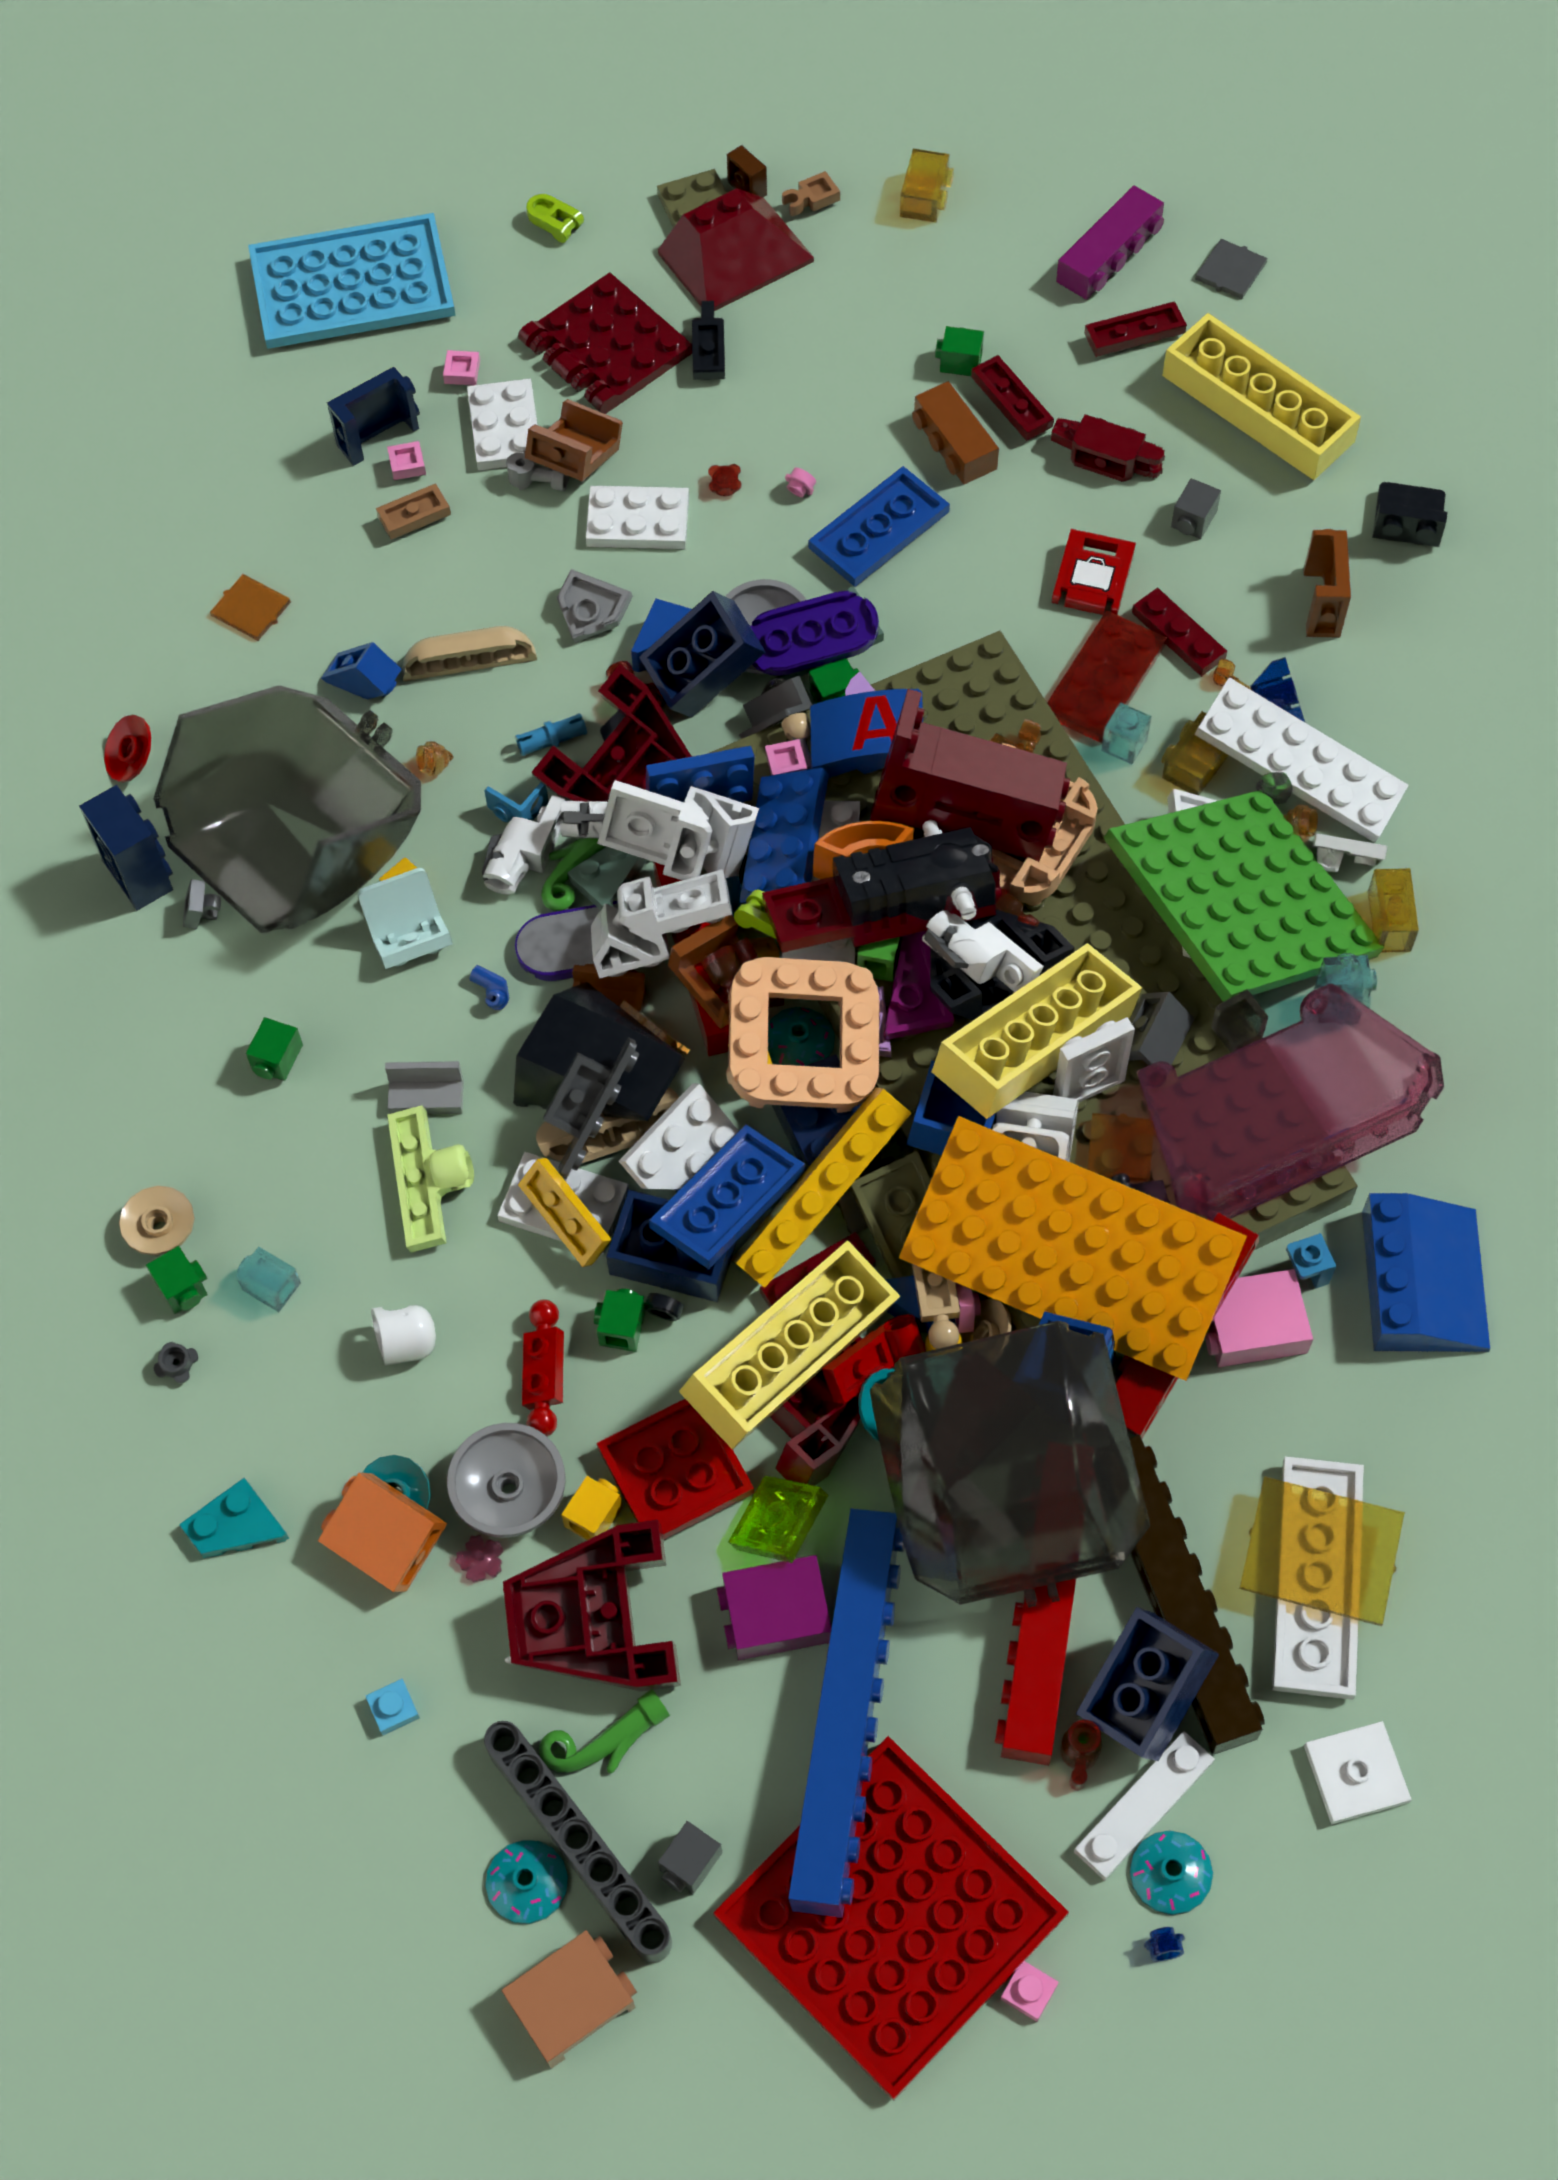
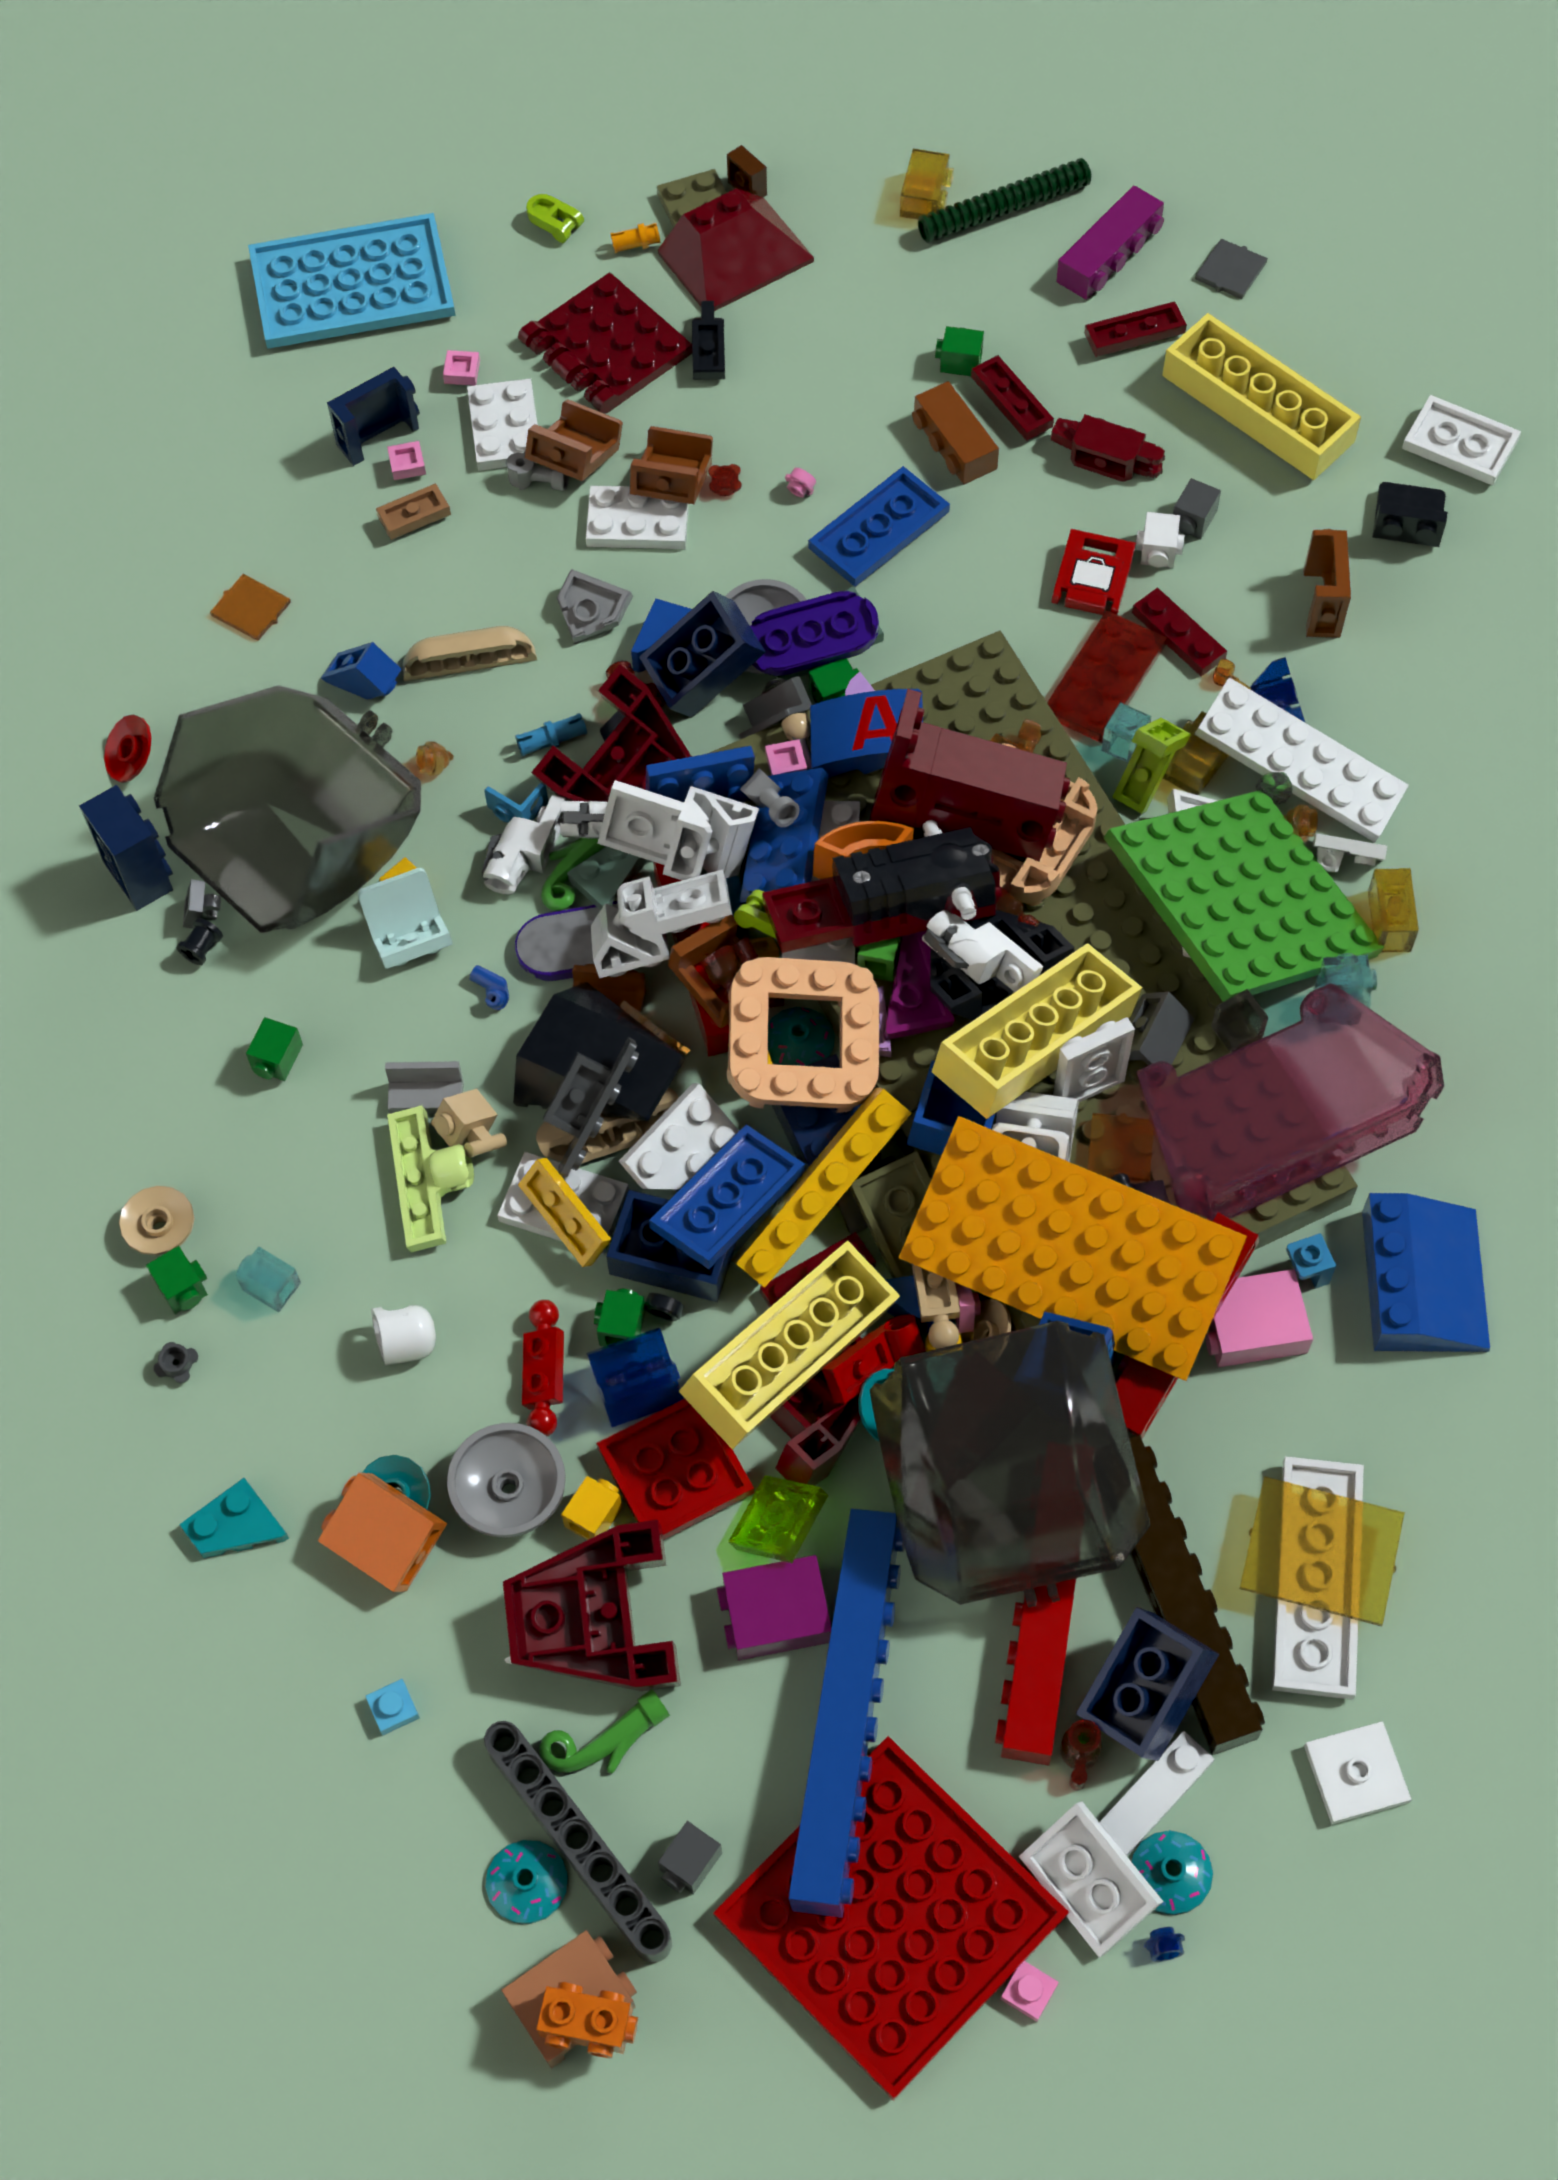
(199, 941): none -> black bush
(467, 1122): none -> tan brick
(480, 1558): clear pink plant -> none
(586, 2020): none -> orange brick
(635, 237): none -> light orange pin
(635, 1377): none -> clear blue bracket
(672, 465): none -> dark orange panel
(765, 793): none -> light grey leg
(812, 192): medium nougat plate -> none
(1004, 200): none -> dark green piece
(1091, 1878): none -> white plate
(1149, 762): none -> lime bracket
(1160, 540): none -> white brick
(1461, 440): none -> white plate

